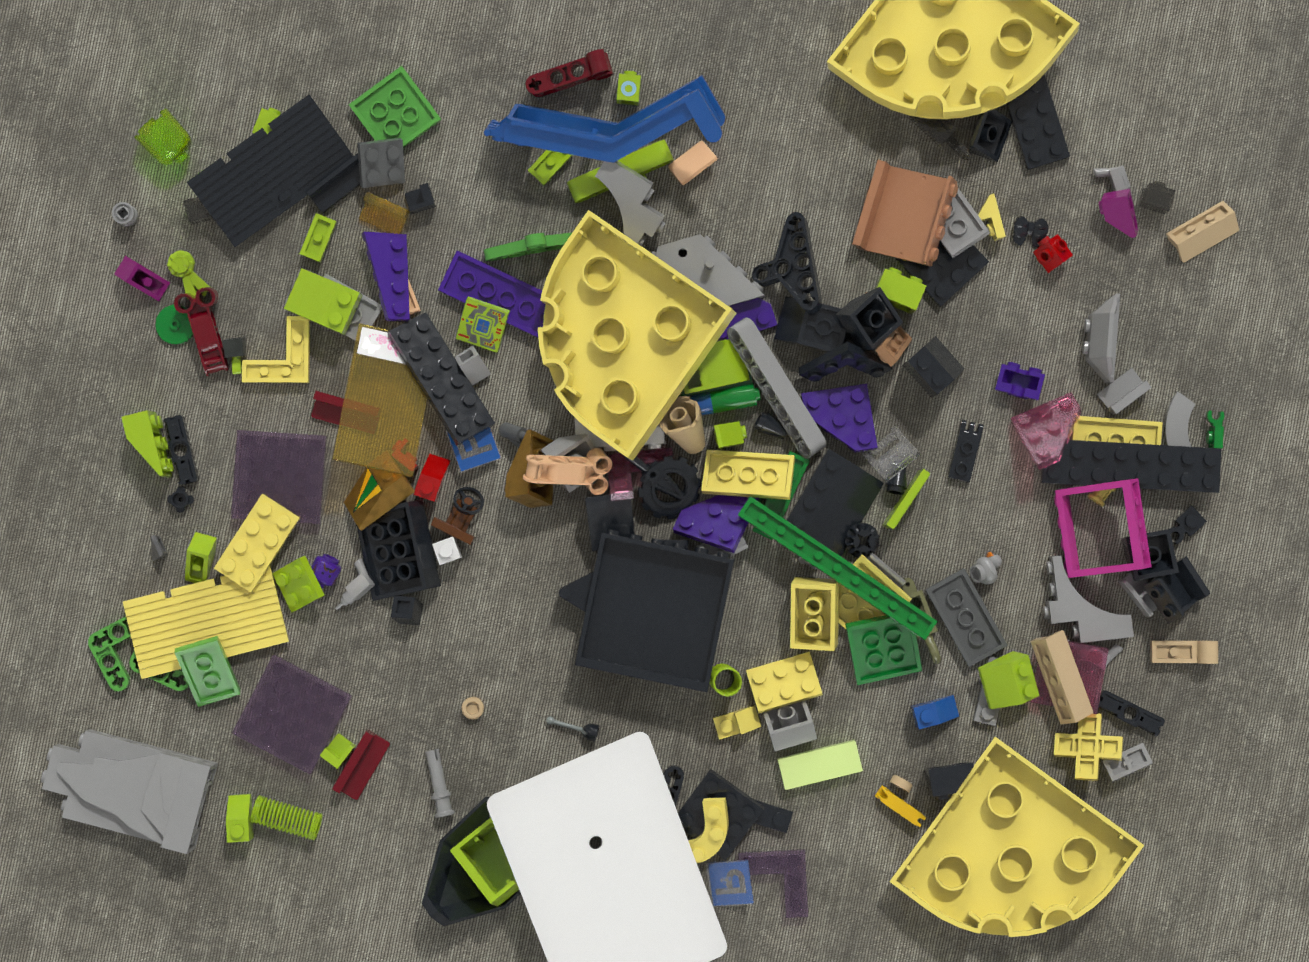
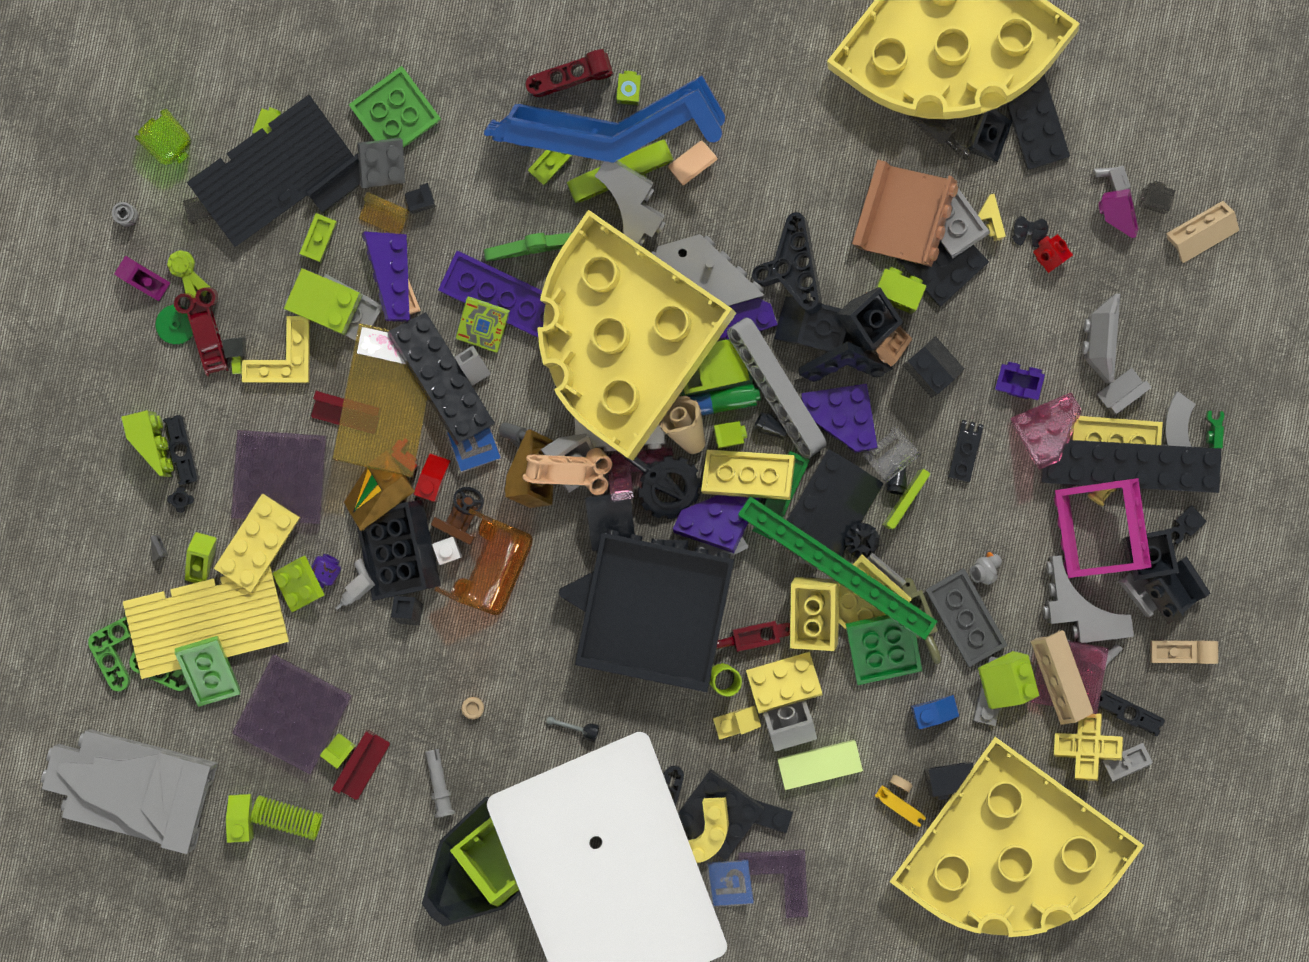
(495, 568): none -> clear orange windscreen
(749, 636): none -> dark red piece

